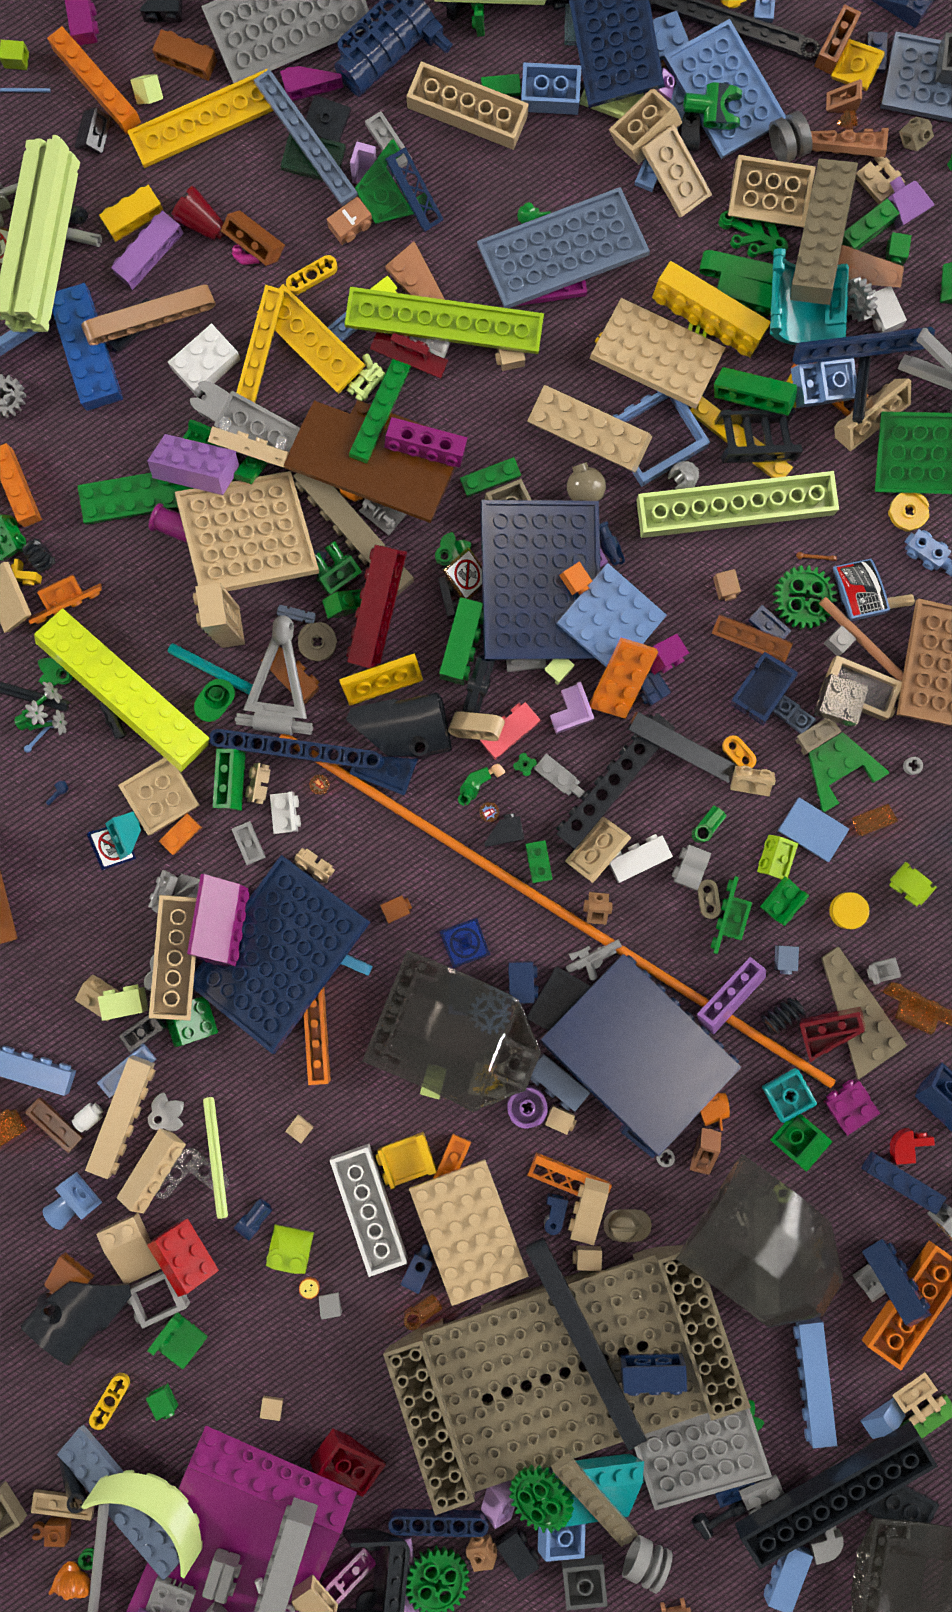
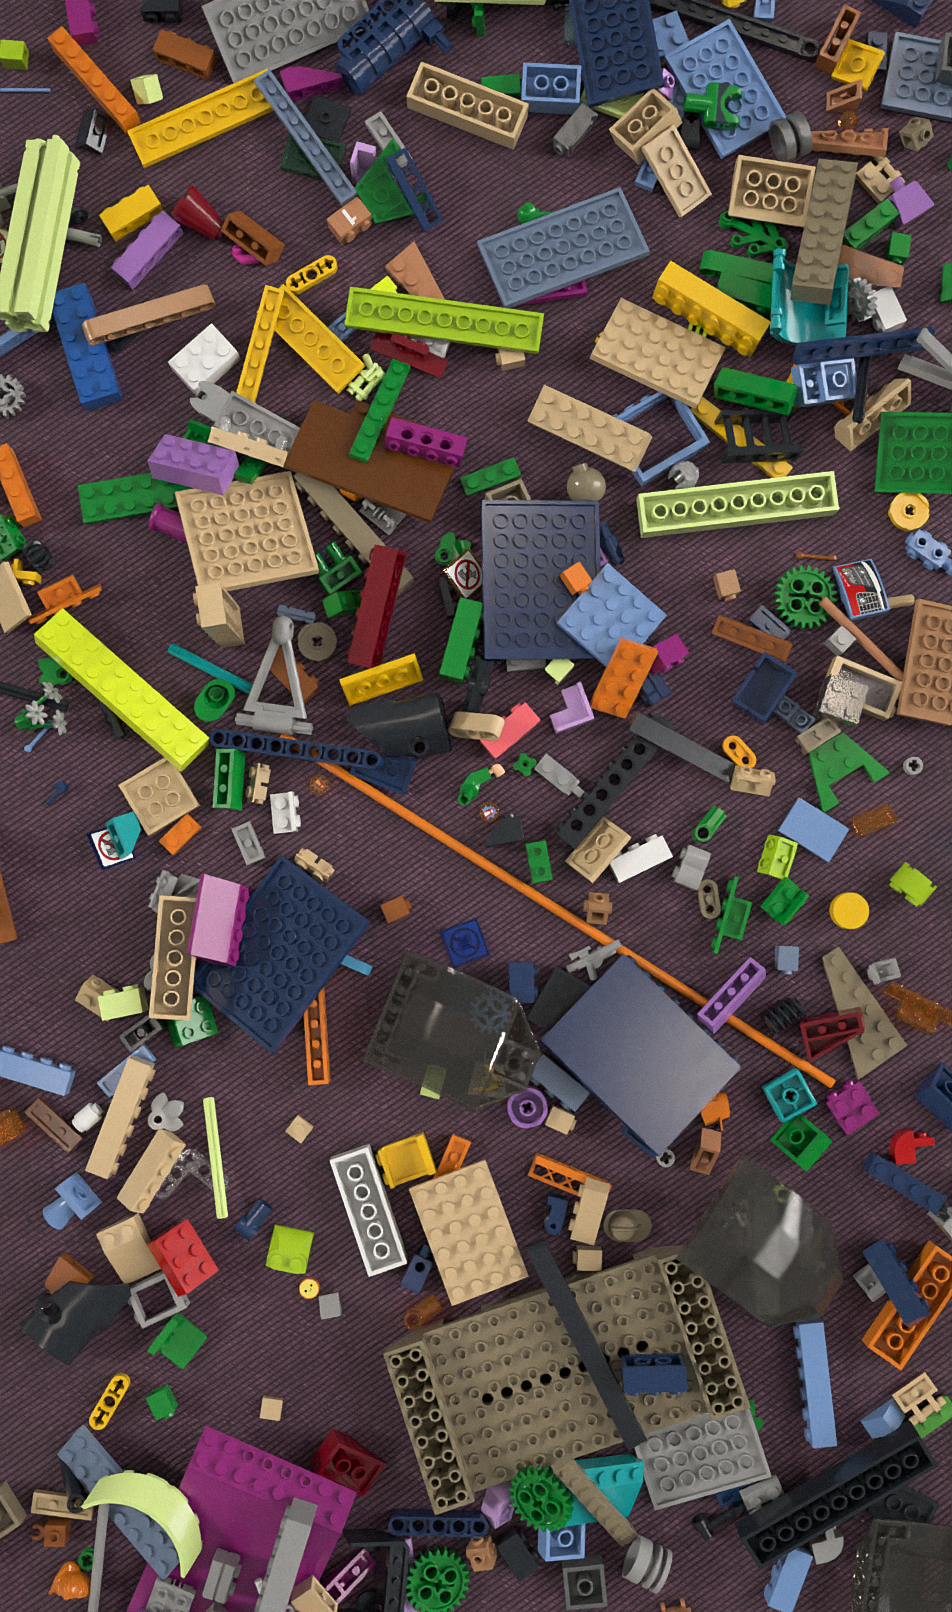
(574, 130): none -> flat silver window

